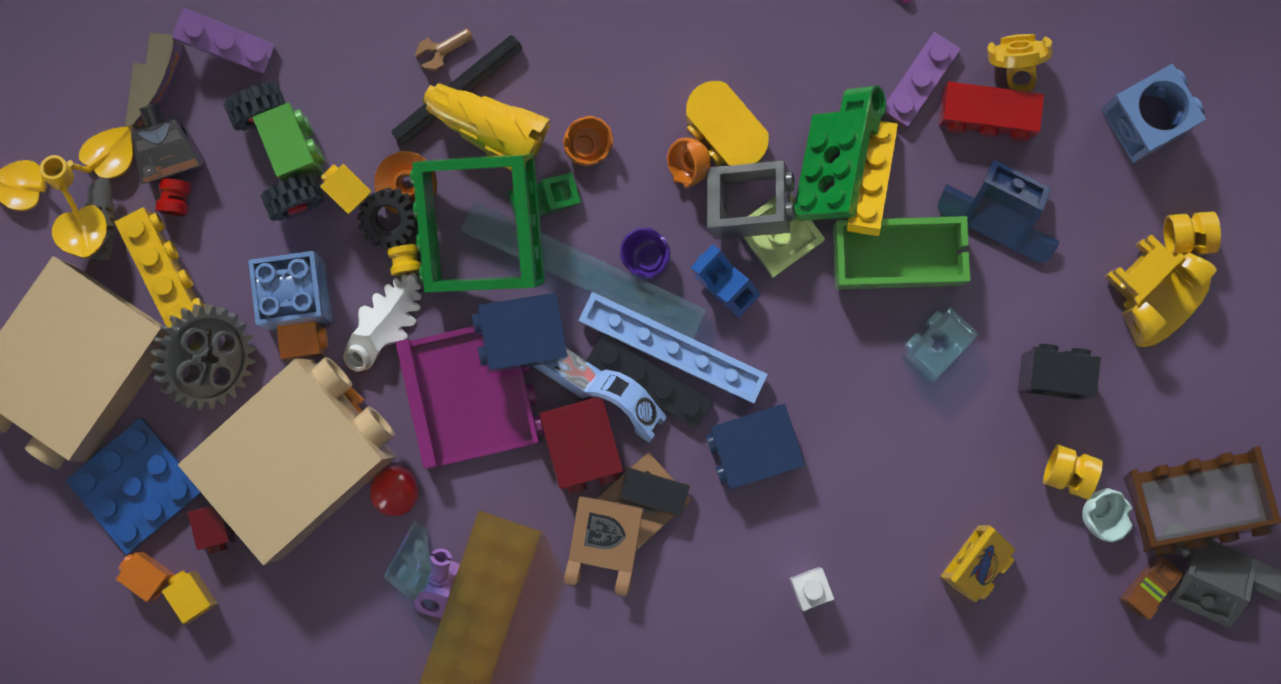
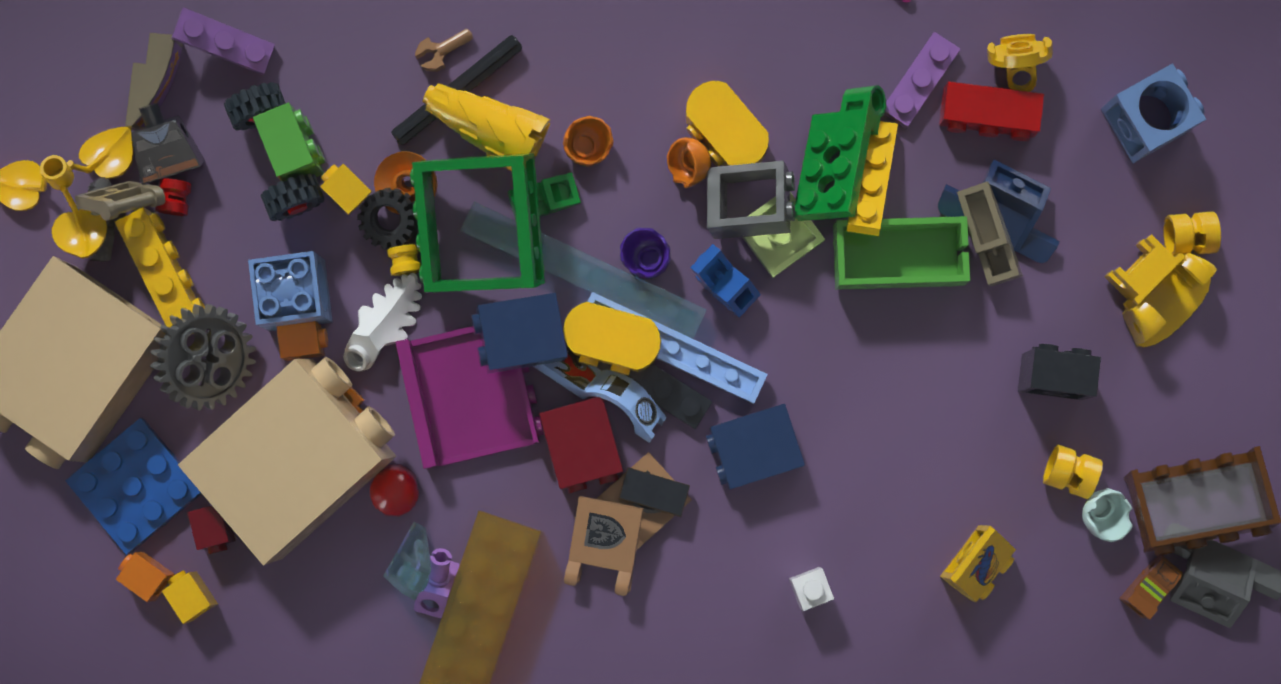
(120, 199): none -> dark tan plate
(611, 338): none -> yellow brick
(956, 336): clear light blue brick -> none
(989, 234): none -> dark tan slope

